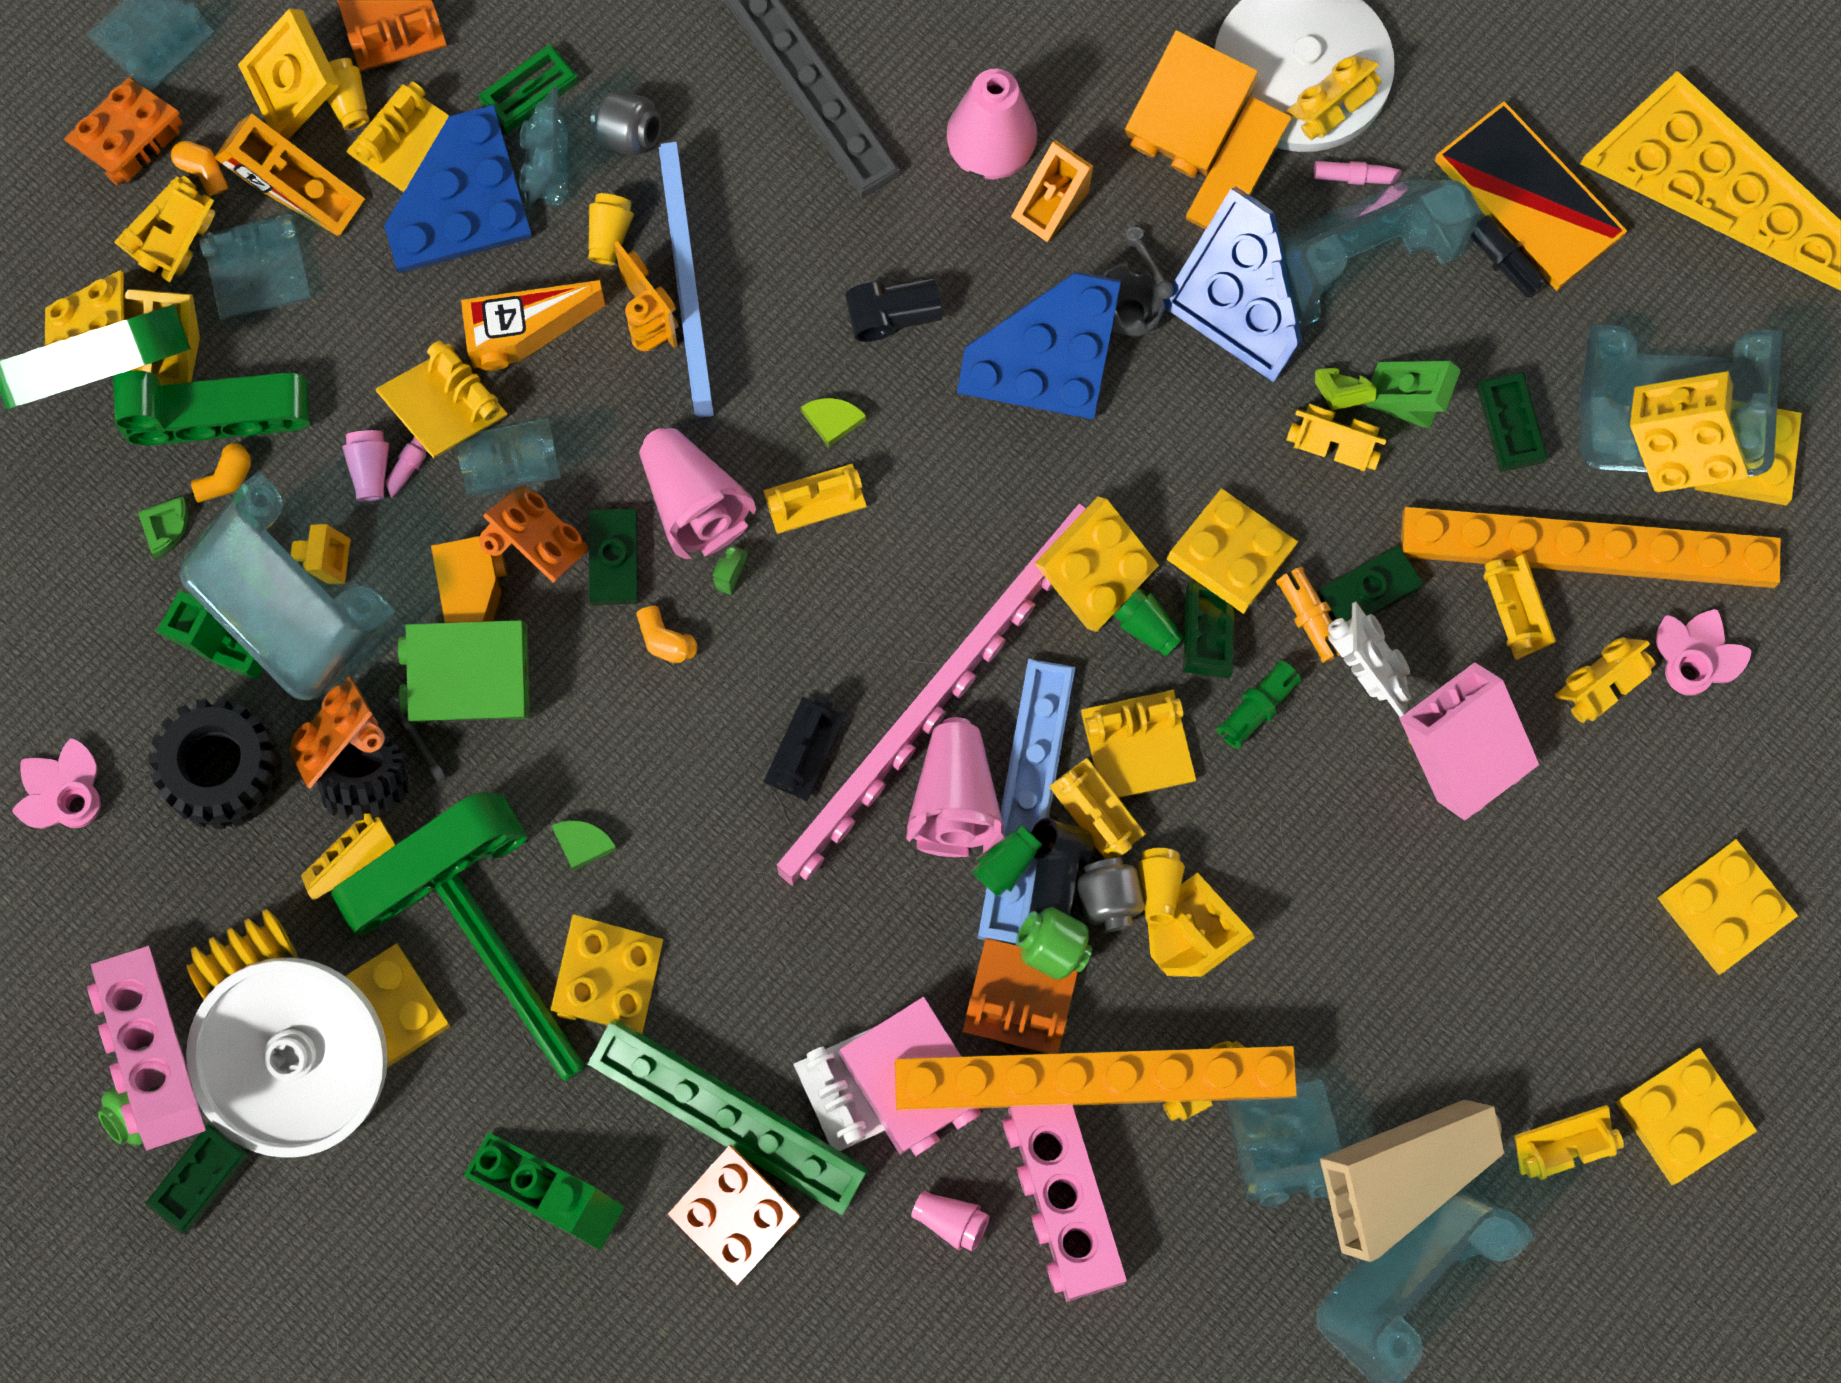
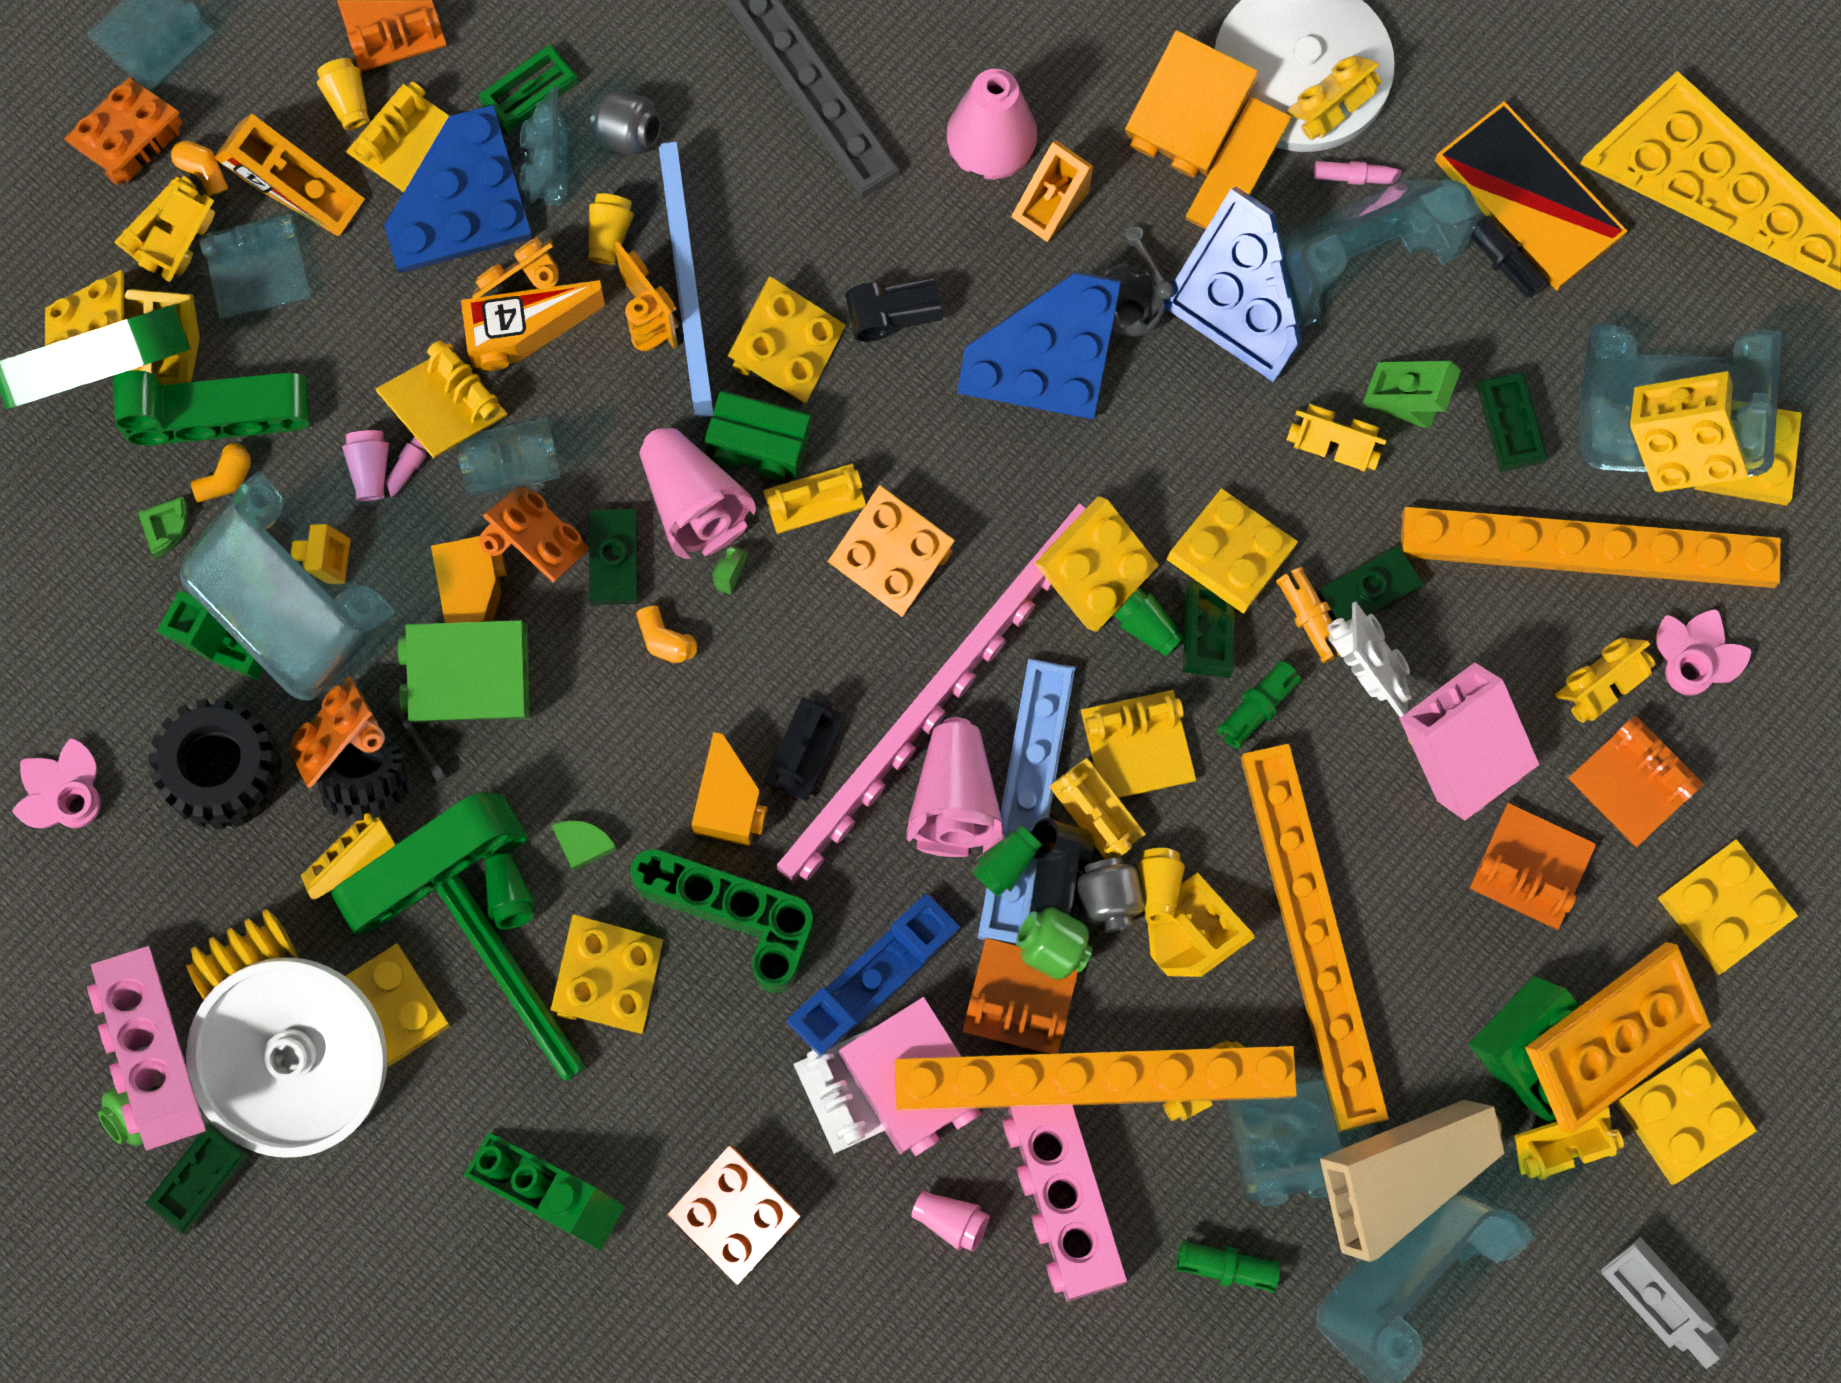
(288, 73): yellow plate -> none
(507, 893): none -> green cone
(532, 258): none -> light orange hinge
(719, 905): none -> green beam
(727, 798): none -> light orange slope
(728, 1116): plate -> none
(757, 435): none -> green brick
(786, 340): none -> yellow hinge
(832, 418): lime tile -> none
(874, 976): none -> blue slope
(891, 551): none -> light orange hinge
(1227, 1266): none -> green pin
(1314, 938): none -> light orange plate
(1342, 390): lime tile -> none
(1513, 1028): none -> green slope
(1519, 605): yellow hinge -> none
(1532, 866): none -> orange hinge
(1618, 1037): none -> light orange tile
(1635, 781): none -> orange hinge
(1665, 1302): none -> light grey hinge

